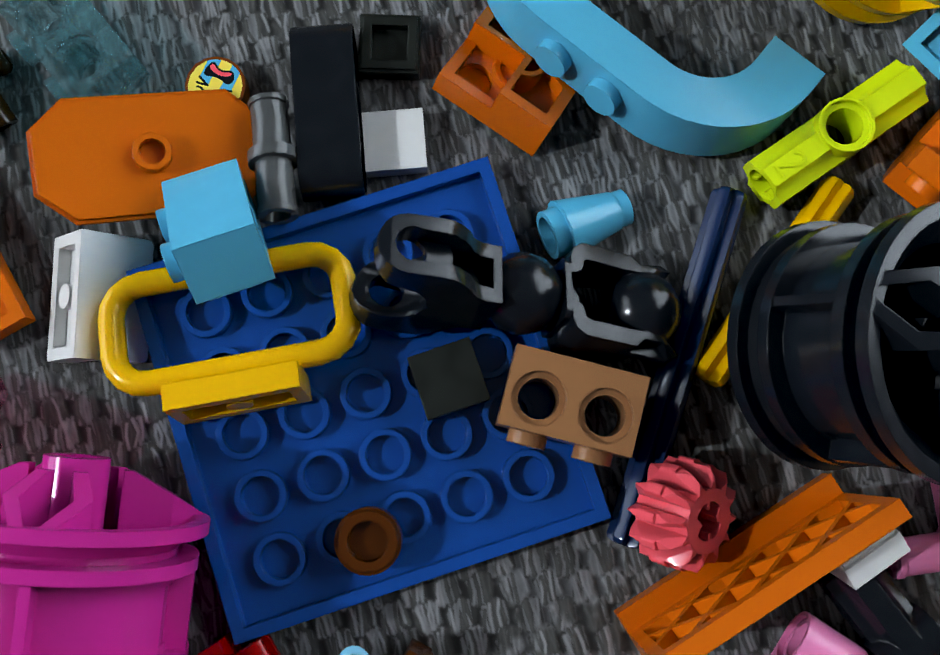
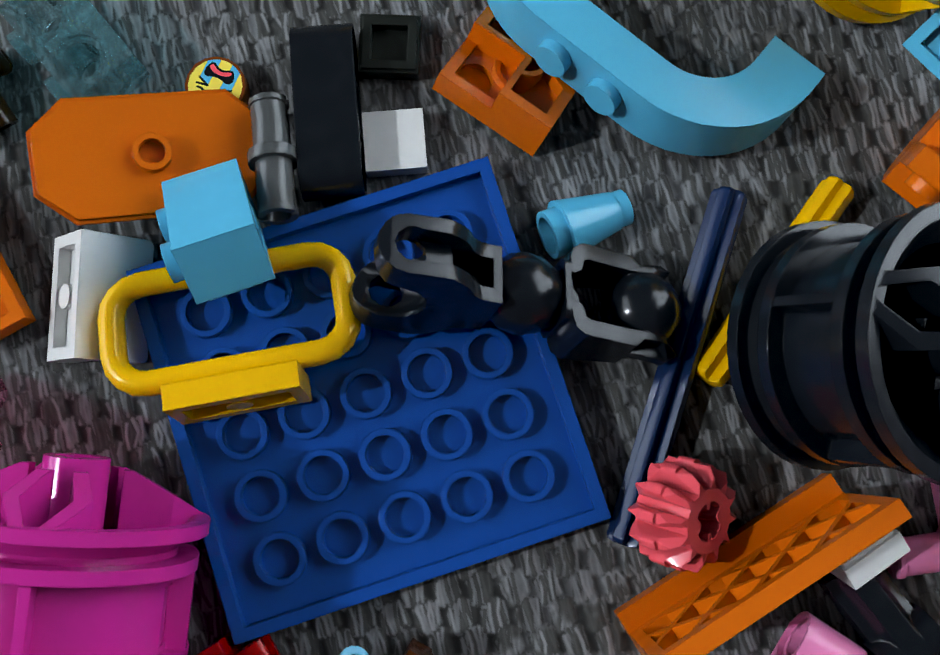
(368, 540): reddish brown tile -> none
(448, 378): pearl dark grey tile -> none
(573, 387): medium nougat brick -> none
(859, 116): neon yellow piece -> none

